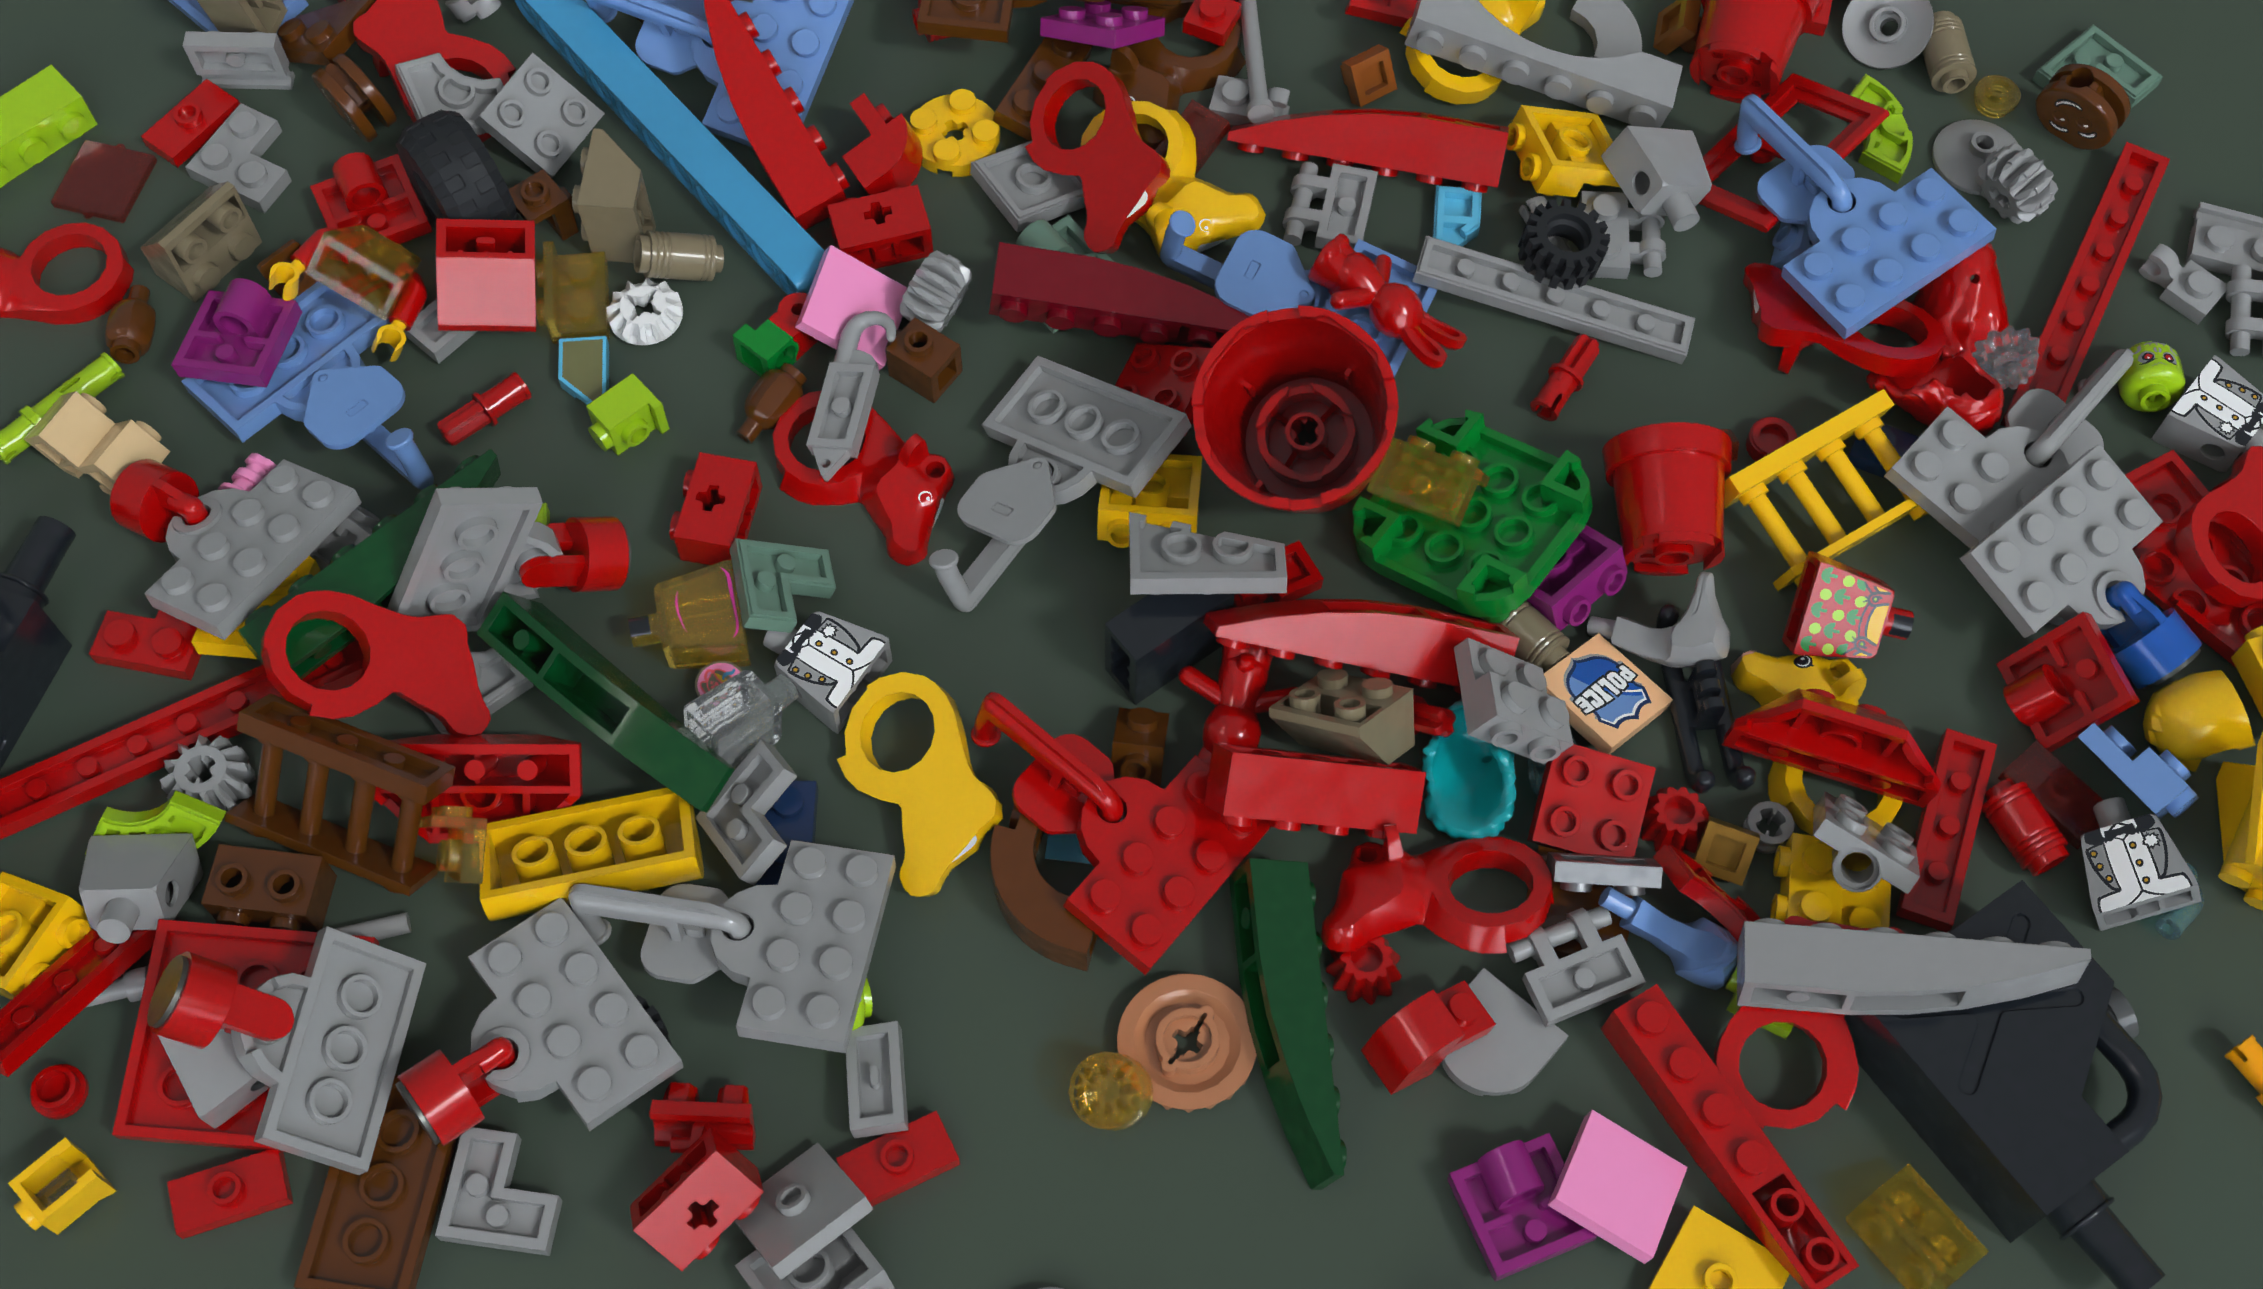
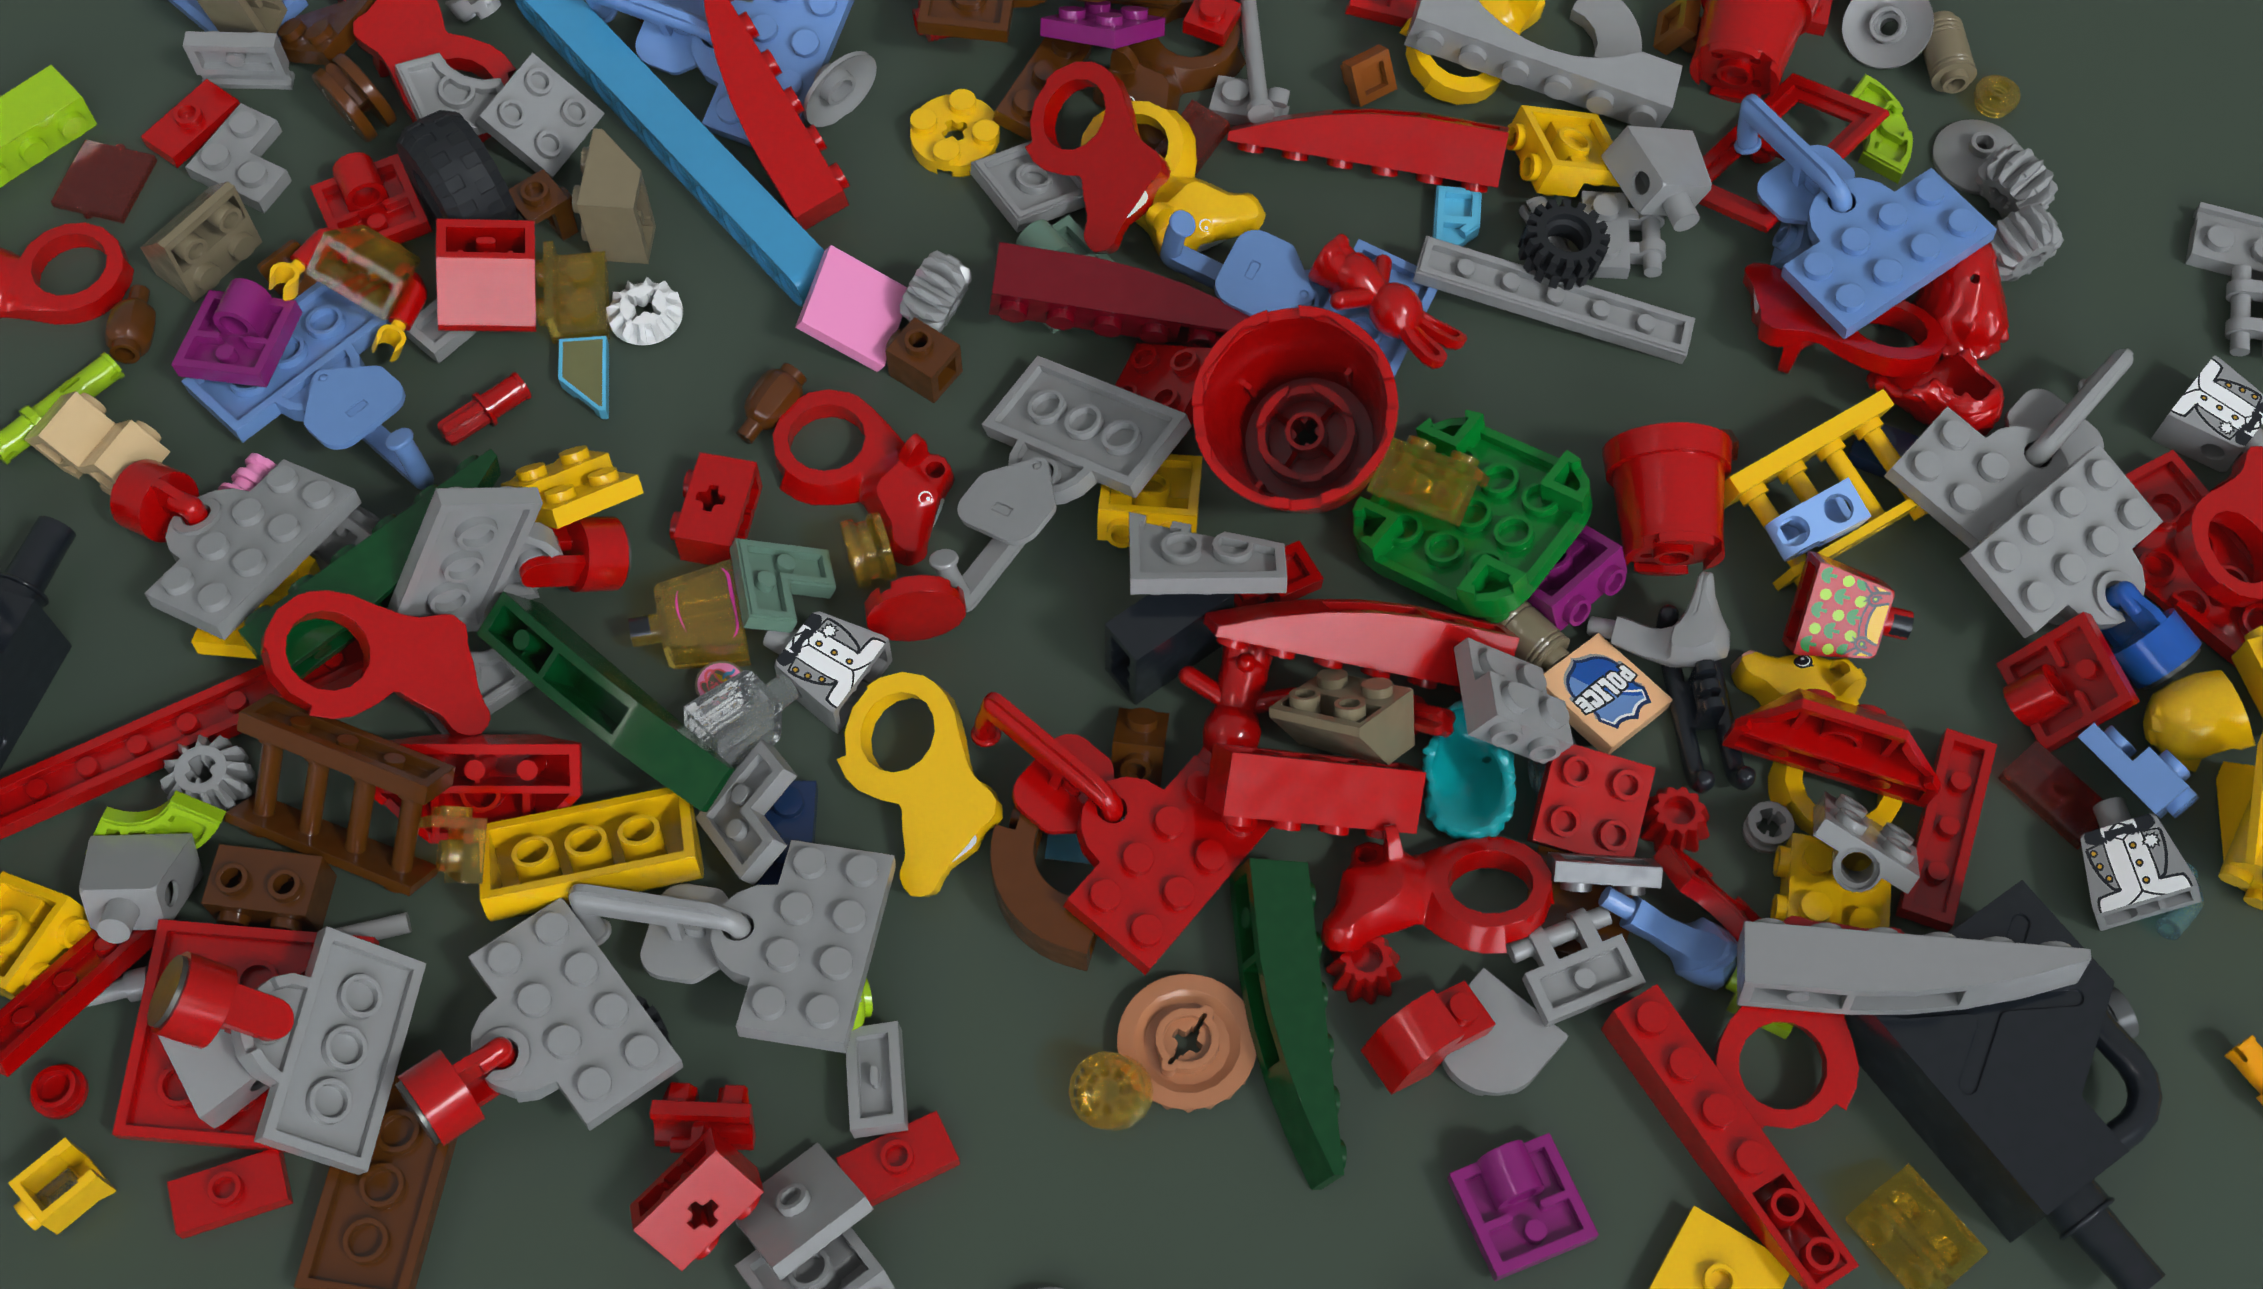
(147, 644): red plate -> none
(484, 1209): light grey plate -> none
(576, 485): none -> yellow plate
(625, 415): lime brick -> none
(677, 256): dark tan head -> none
(774, 340): green leg -> none
(839, 88): none -> light grey dish
(846, 396): light grey plate -> none
(864, 558): none -> clear yellow wheel
(882, 227): red brick -> none
(889, 155): red brick -> none
(915, 608): none -> red tile
(1345, 207): light grey plate -> none
(1565, 377): red axle -> none
(1618, 1186): bright pink tile -> none
(1726, 850): pearl gold plate -> none
(1767, 436): red tile -> none
(1818, 520): none -> light blue leg
(2008, 356): clear piece -> none
(2025, 241): none -> light grey gear
(2025, 827): red head -> none
(2083, 106): reddish brown head -> none
(2095, 271): red plate -> none
(2103, 52): sand green tile -> none
(2153, 379): lime head -> none
(2187, 289): light grey plate -> none

